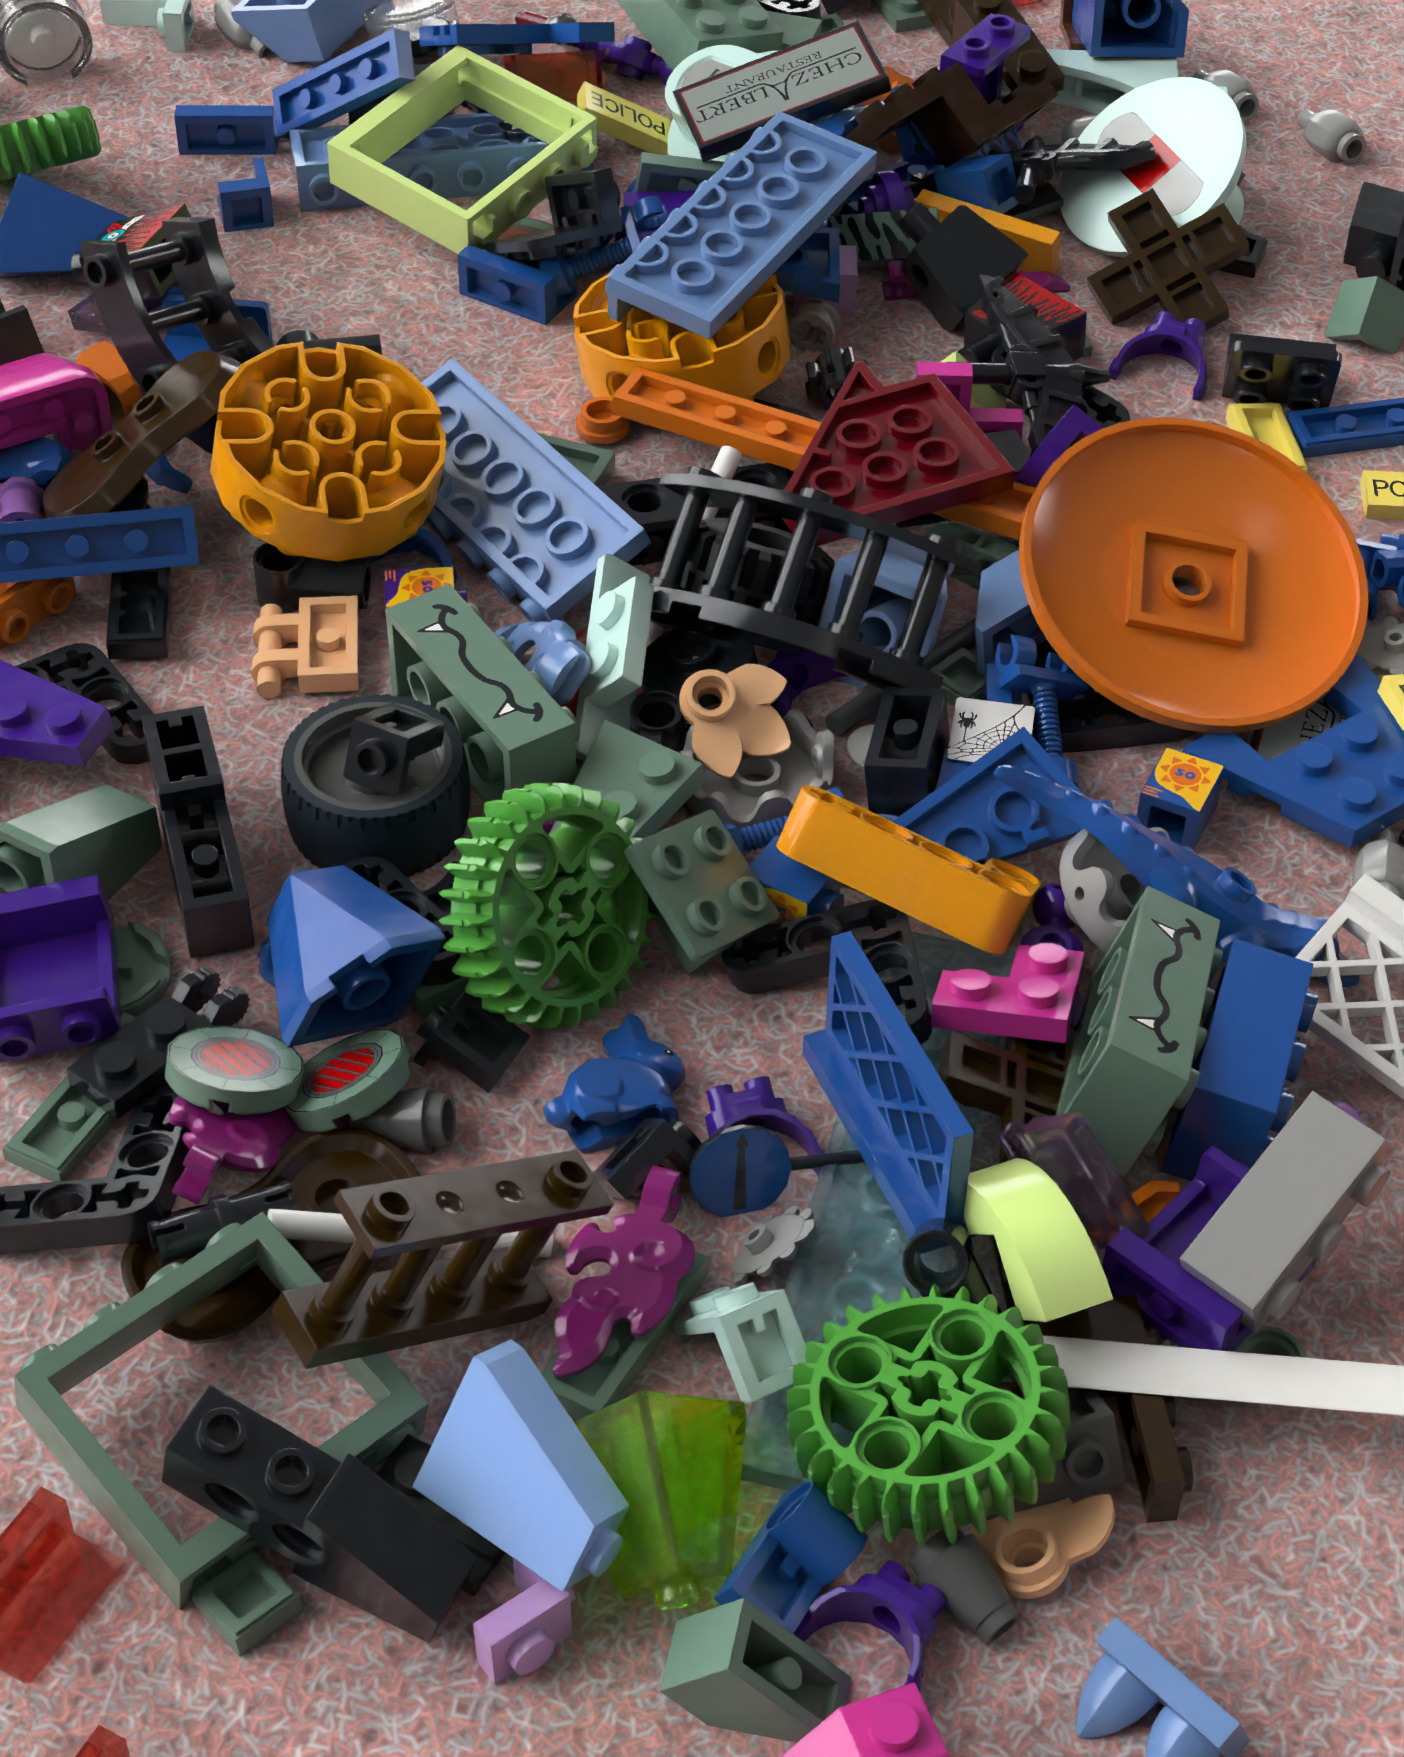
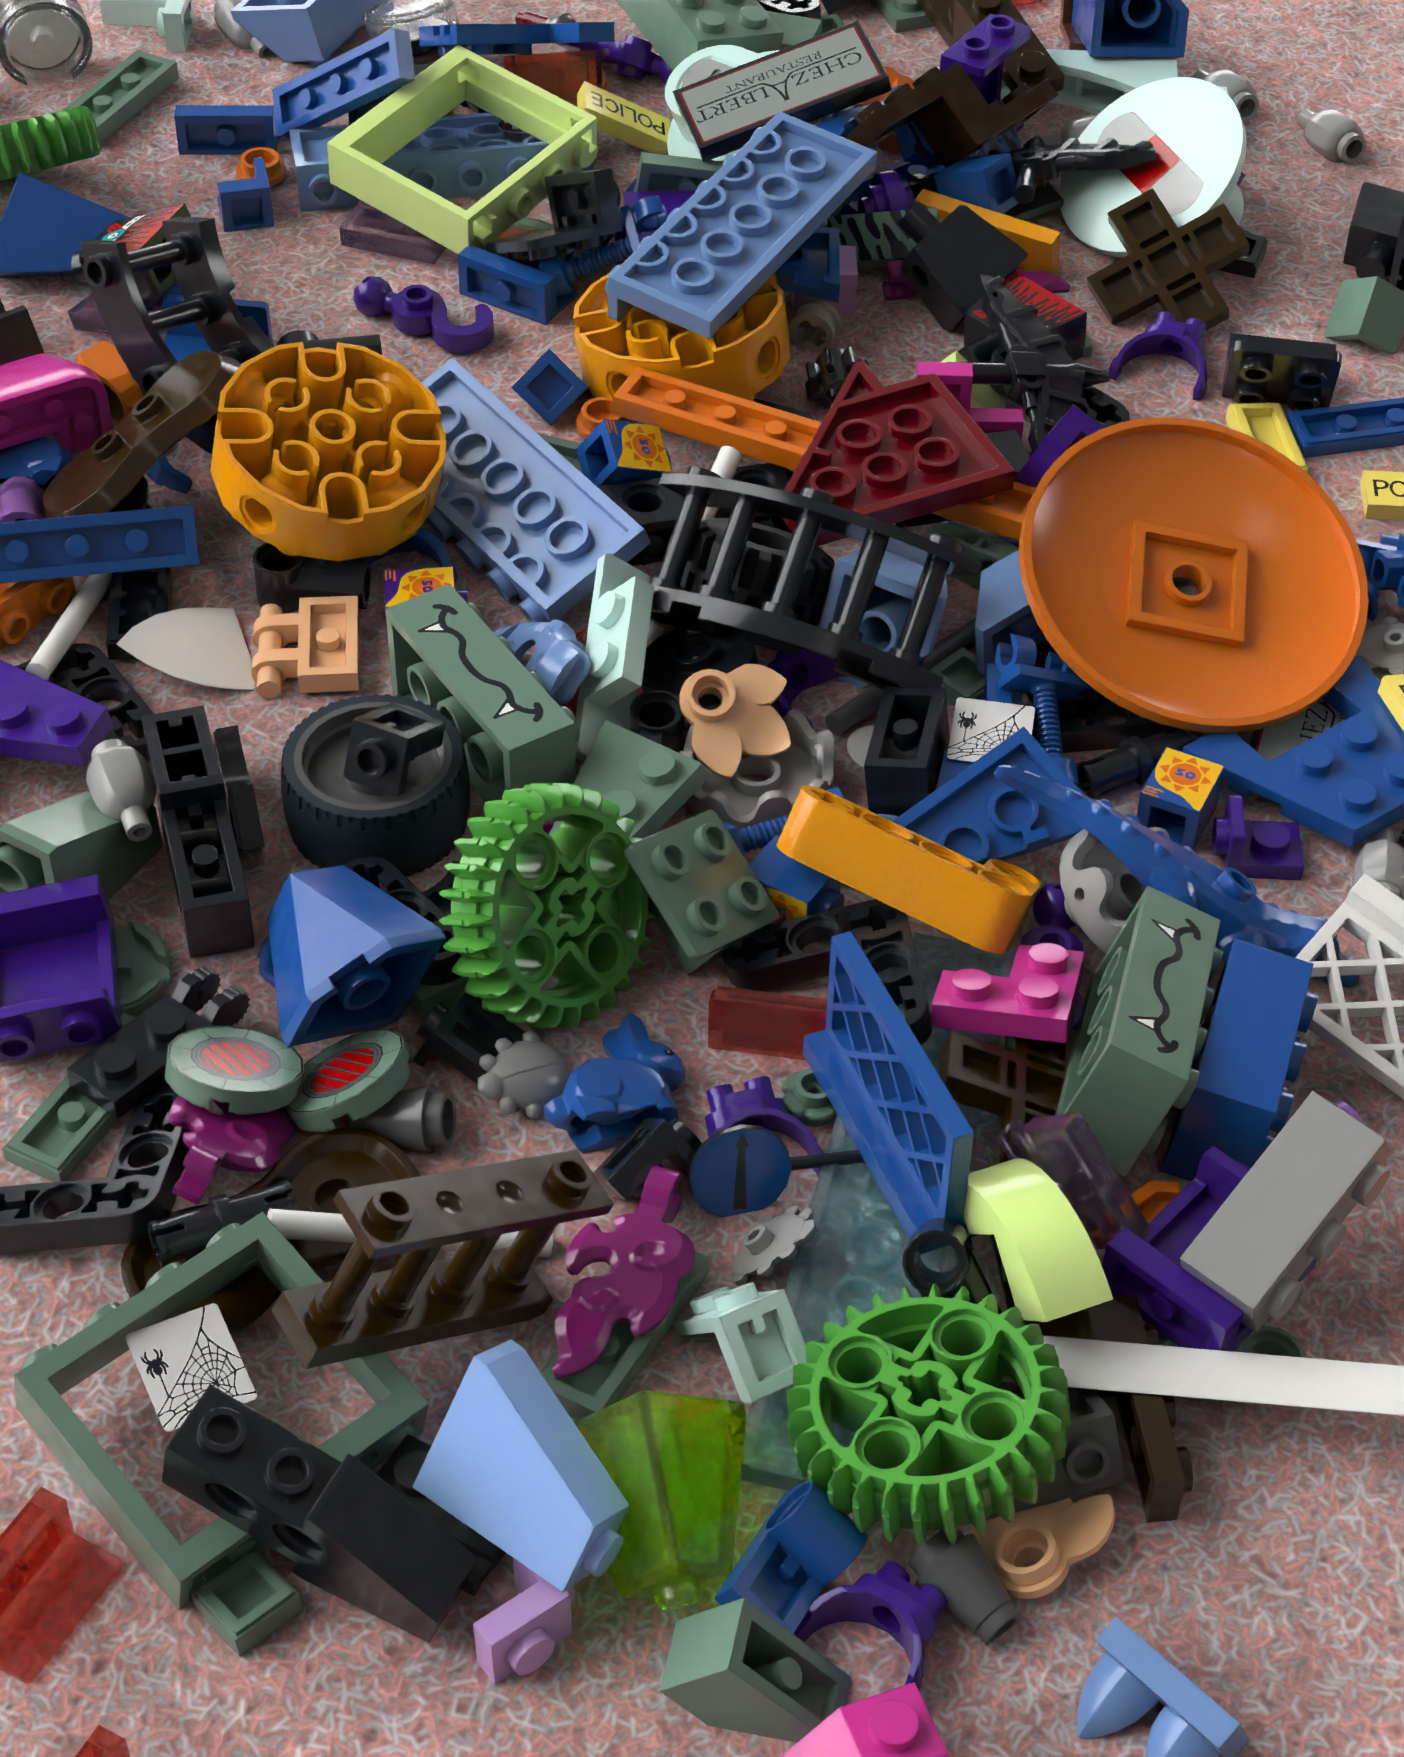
(69, 625): none -> white bar
(122, 786): none -> light grey plant
(127, 90): none -> sand green plate
(184, 1358): none -> white sticker
(194, 646): none -> white sticker
(238, 789): none -> black tile
(274, 166): none -> orange plate
(380, 233): none -> clear purple plate
(423, 311): none -> dark purple piece
(523, 1075): none -> light grey piece
(549, 387): none -> blue panel
(623, 453): none -> brick
(763, 1021): none -> clear red panel
(807, 1107): none -> sand green plate
(1130, 762): none -> black pin
(1257, 847): none -> dark purple bracket

